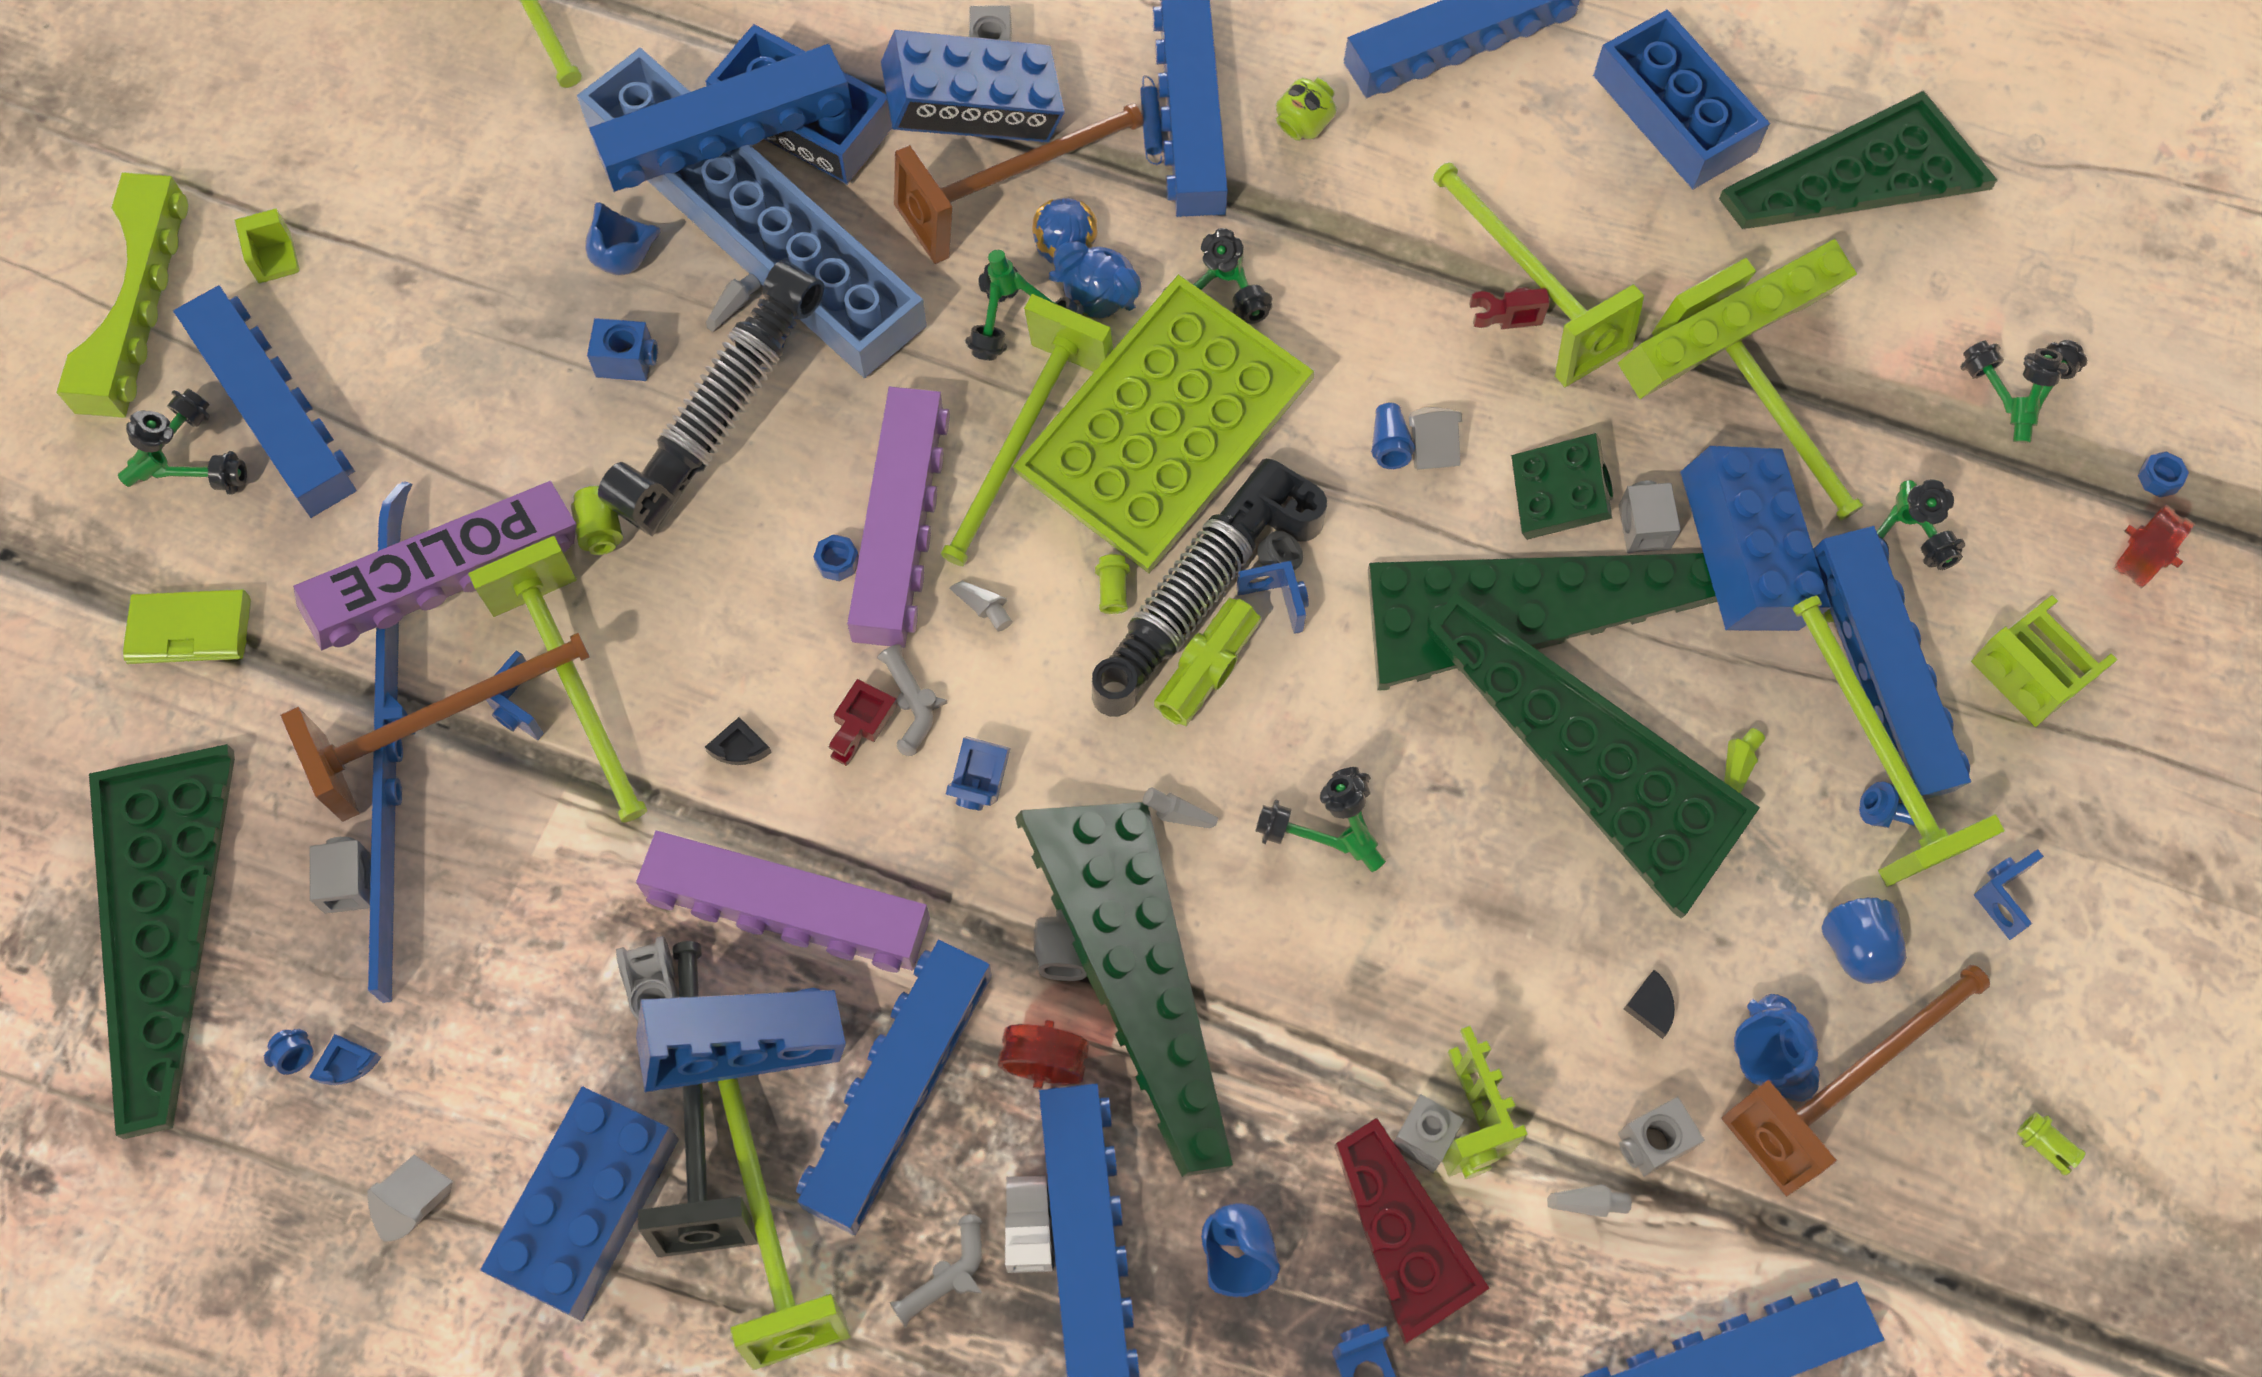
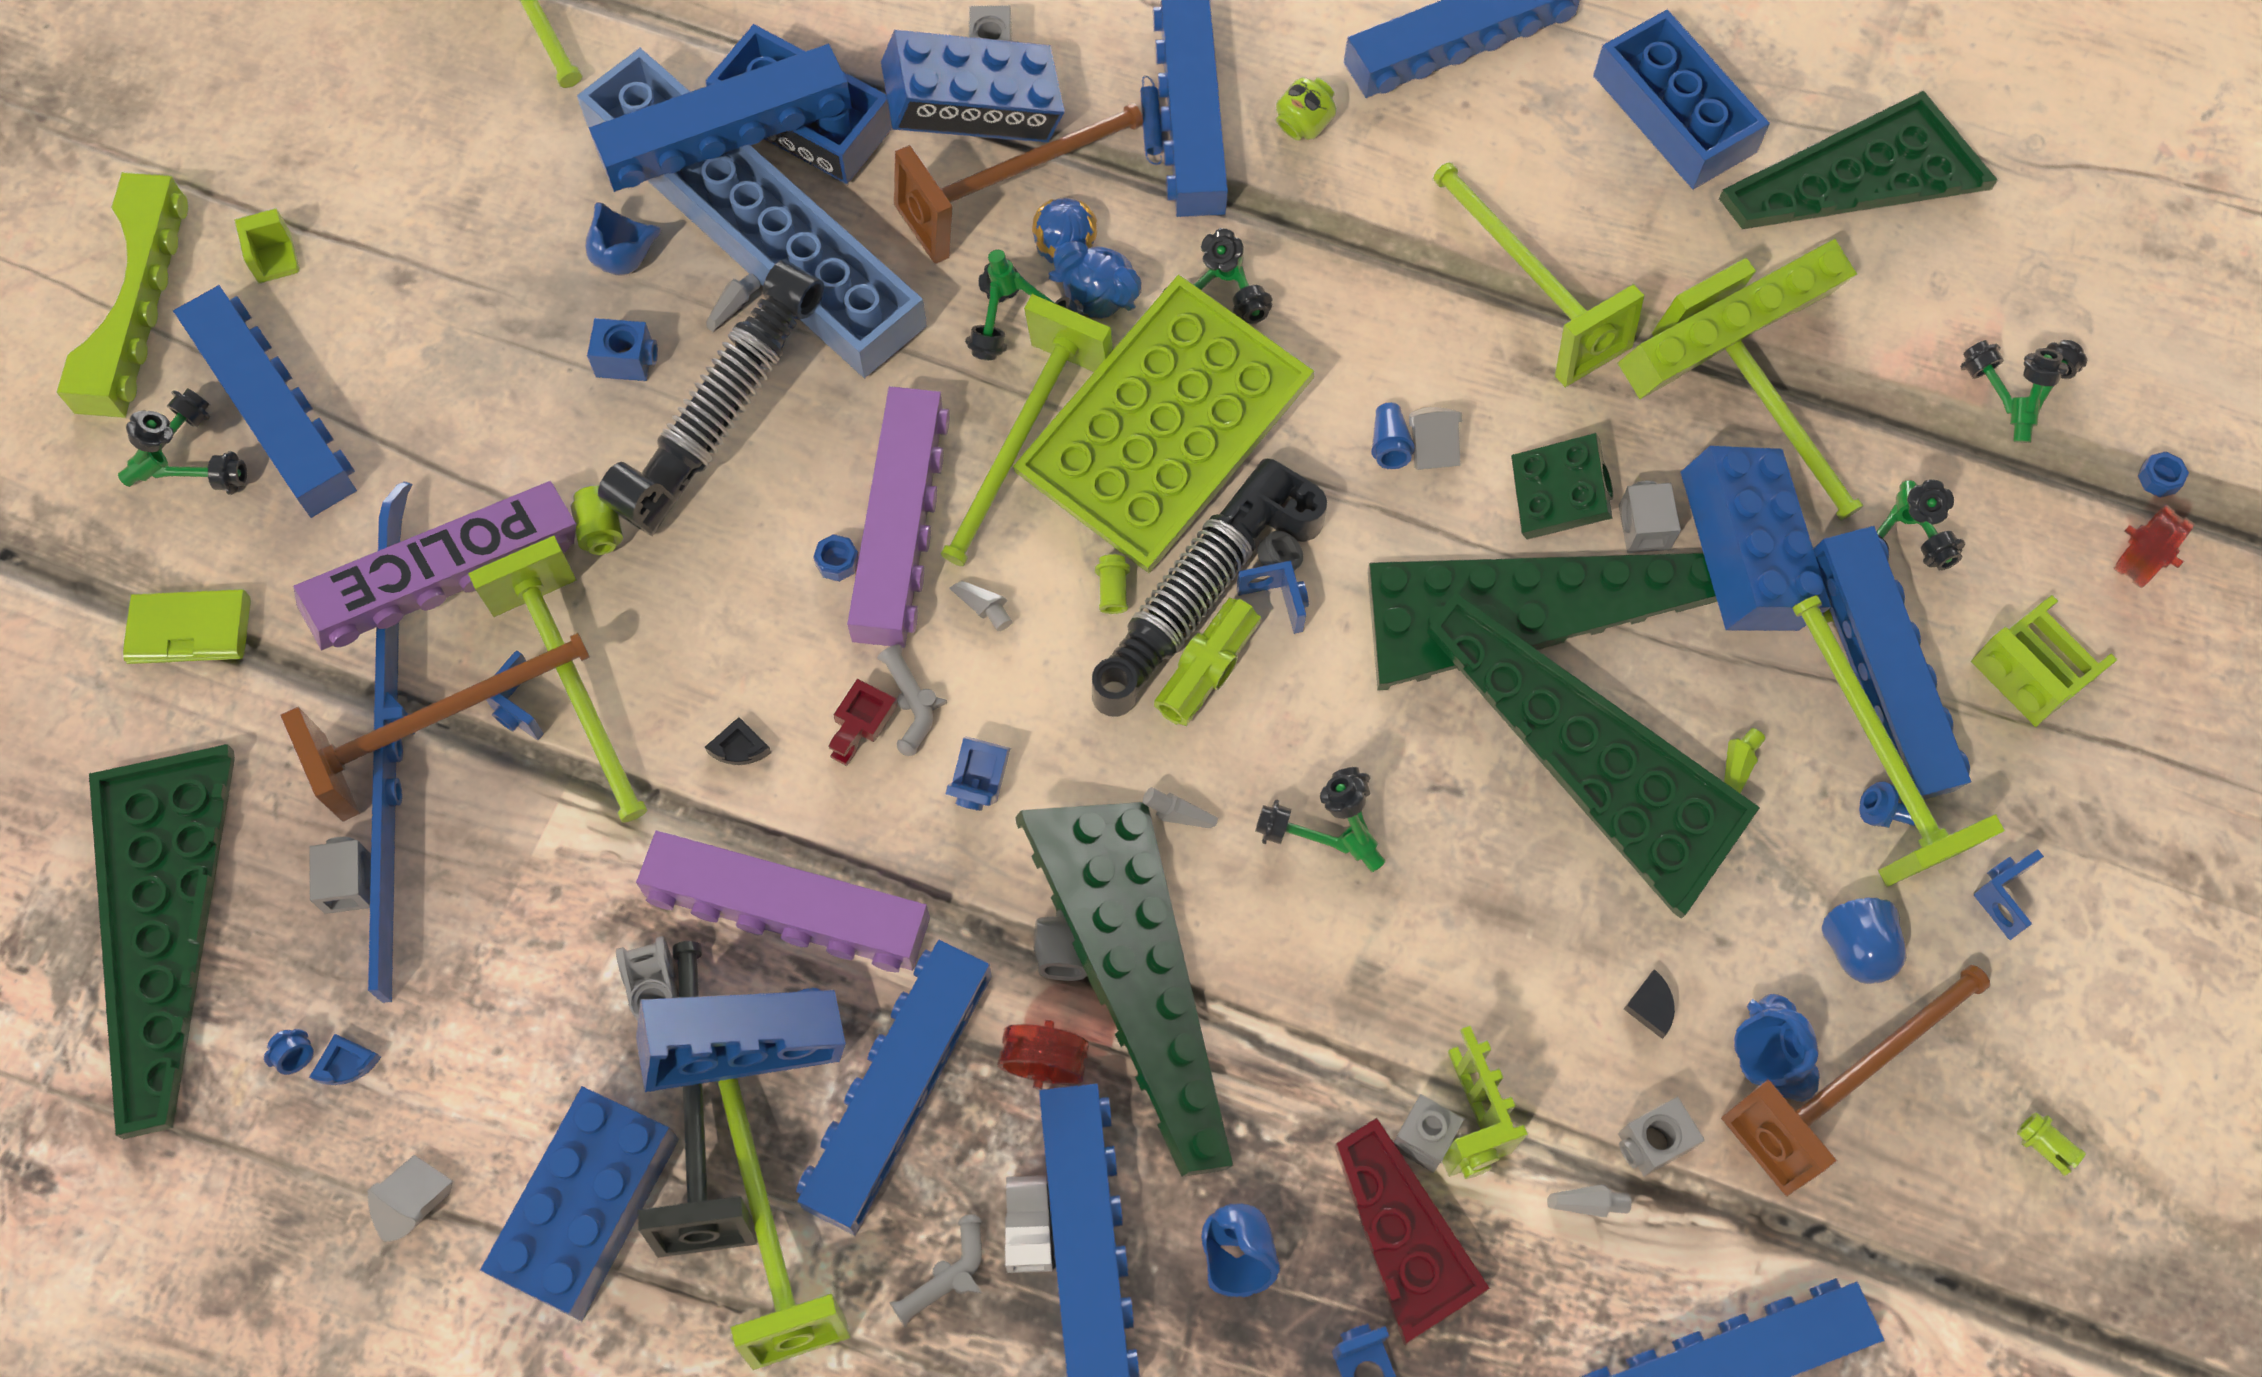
(1516, 310): dark red plate -> none

